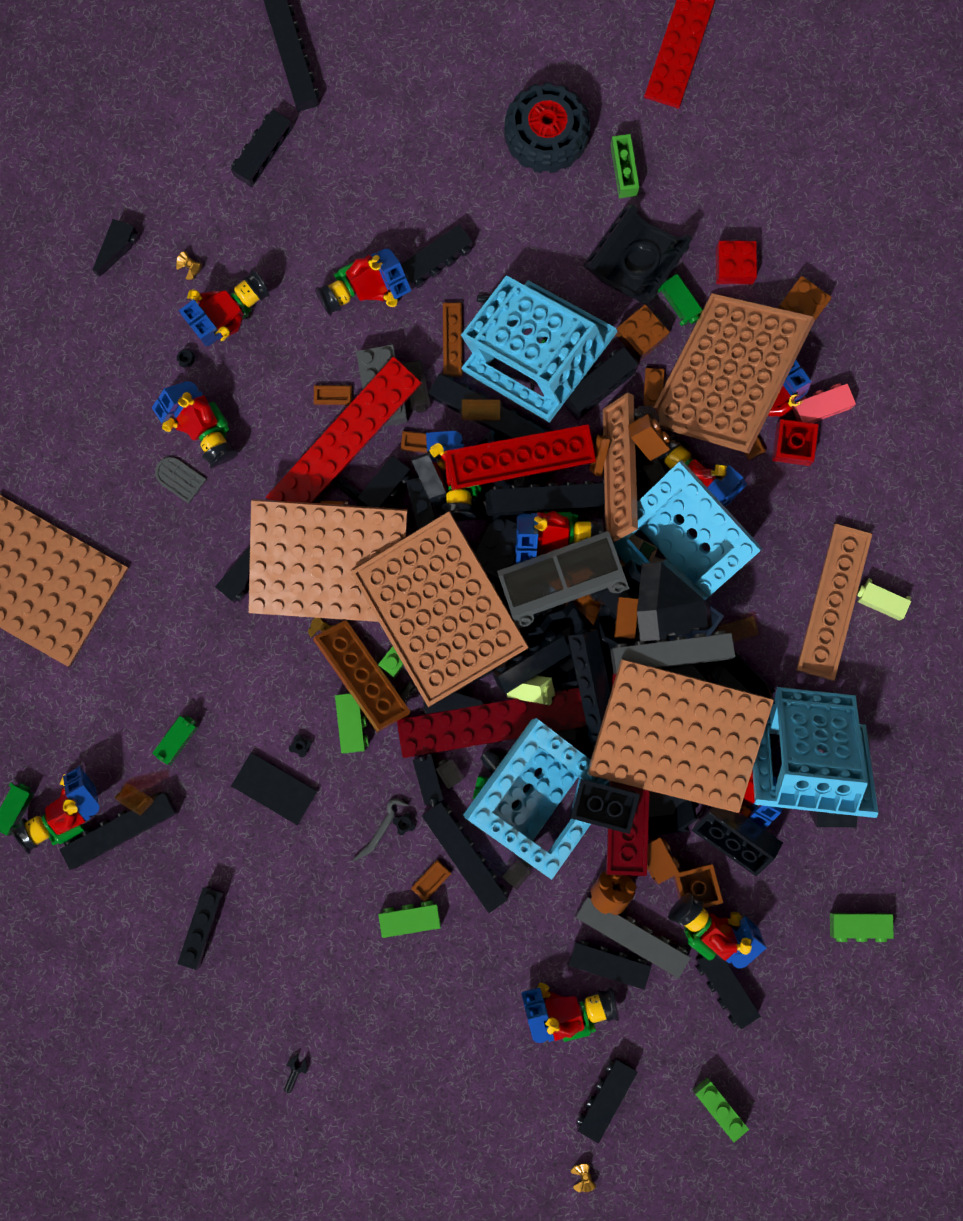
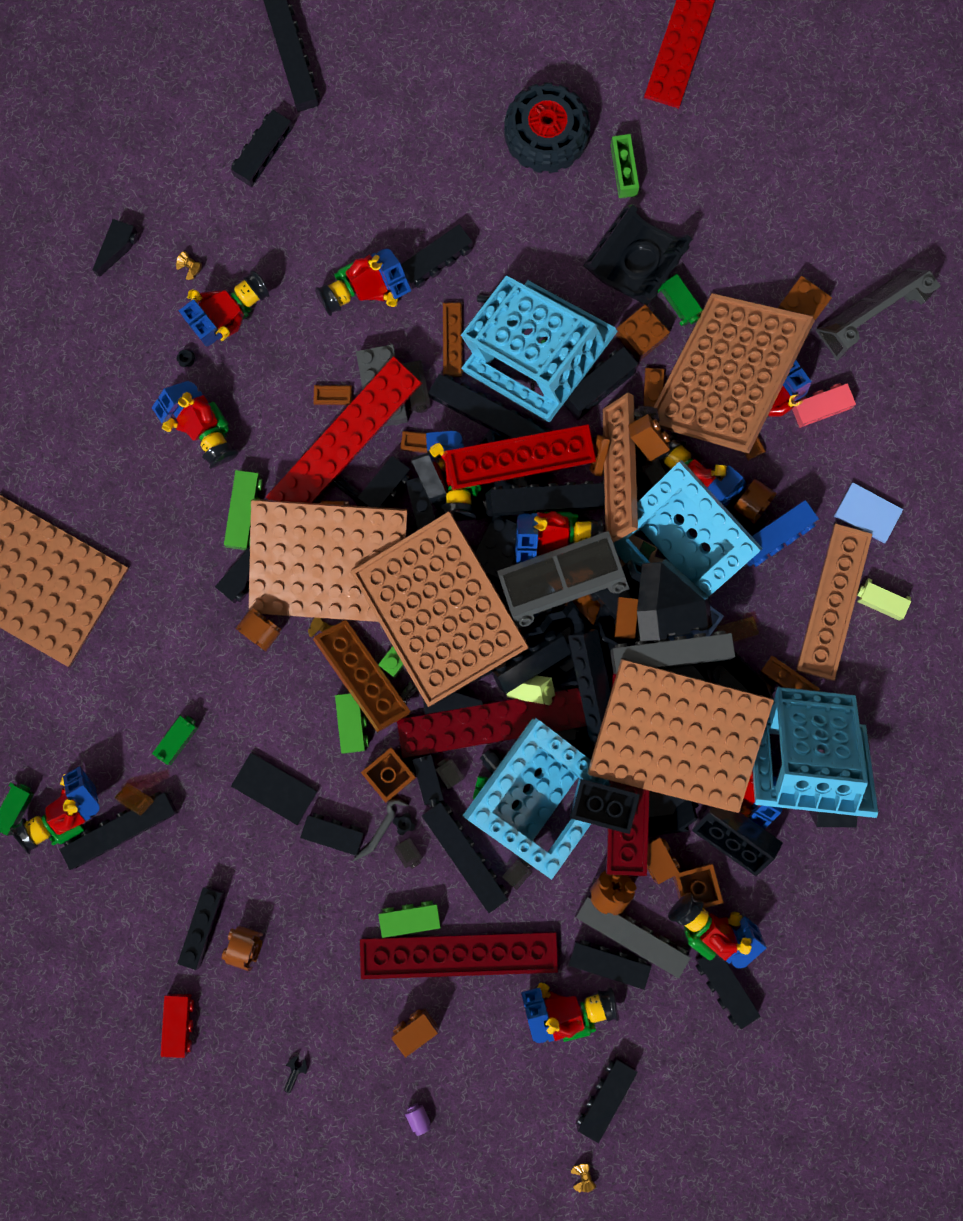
(176, 1025): none -> red brick
(179, 478): dark grey window -> none
(239, 519): none -> bright green brick
(242, 948): none -> dark orange brick
(257, 630): none -> dark orange brick
(300, 751): black plate -> none
(332, 834): none -> black brick
(388, 775): none -> dark orange brick
(408, 853): none -> clear smoke brick
(415, 1032): none -> dark orange brick
(418, 1119): none -> medium lavender brick
(431, 880): dark orange tile -> none
(458, 955): none -> dark red plate
(480, 409): clear orange tile -> none
(720, 1110): bright green brick -> none
(736, 262): red brick -> none
(754, 501): none -> dark orange brick
(783, 530): none -> blue brick
(786, 676): none -> dark orange plate
(795, 442): red brick -> none
(841, 331): none -> windscreen
(861, 926): bright green brick -> none
(868, 512): none -> light blue tile

